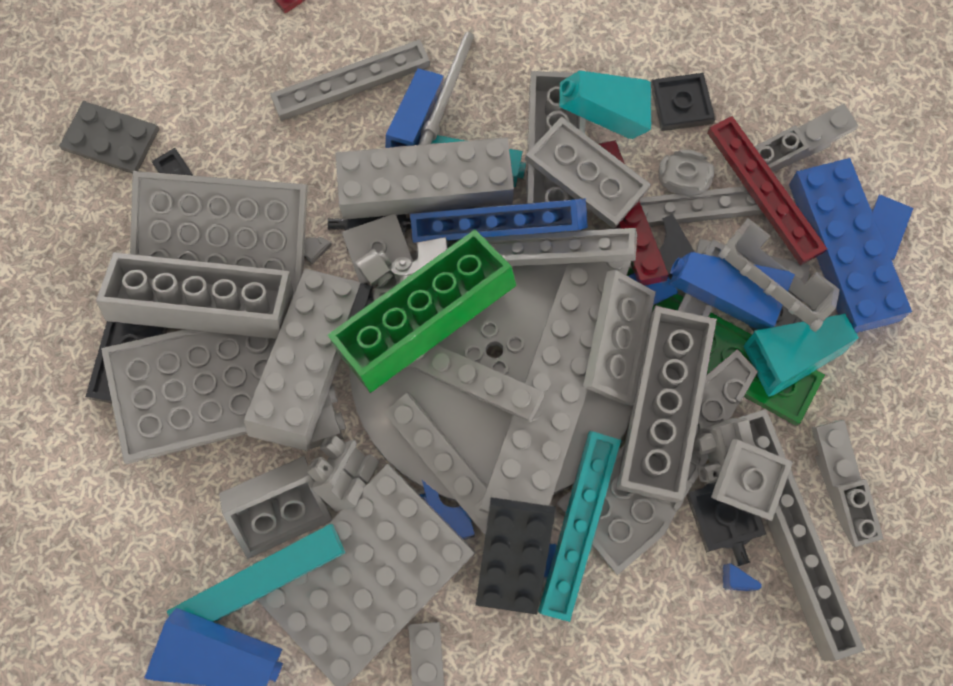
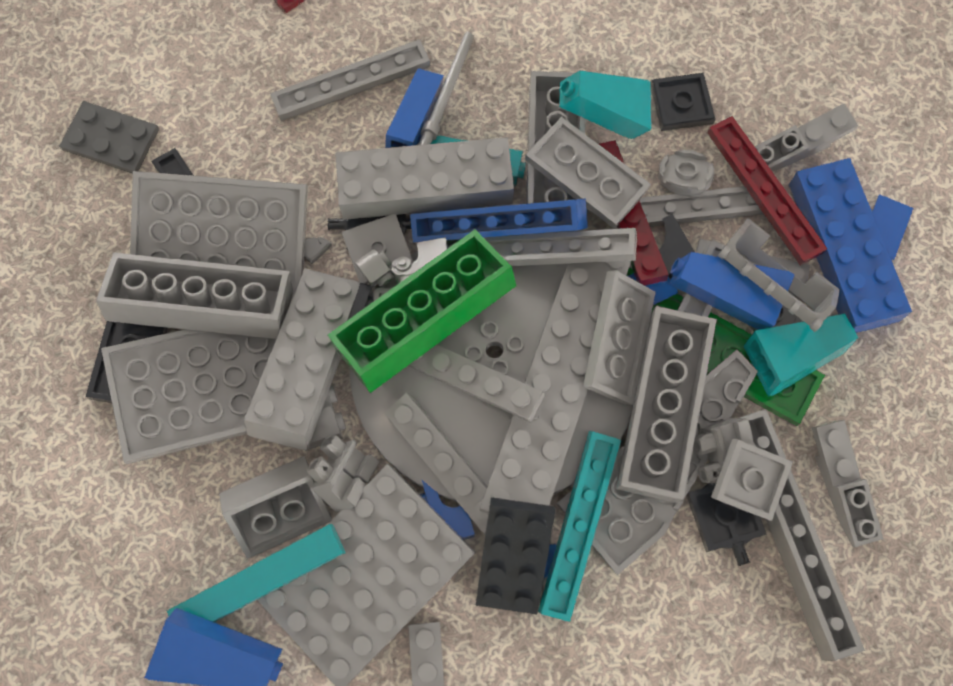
(738, 580): blue slope -> none

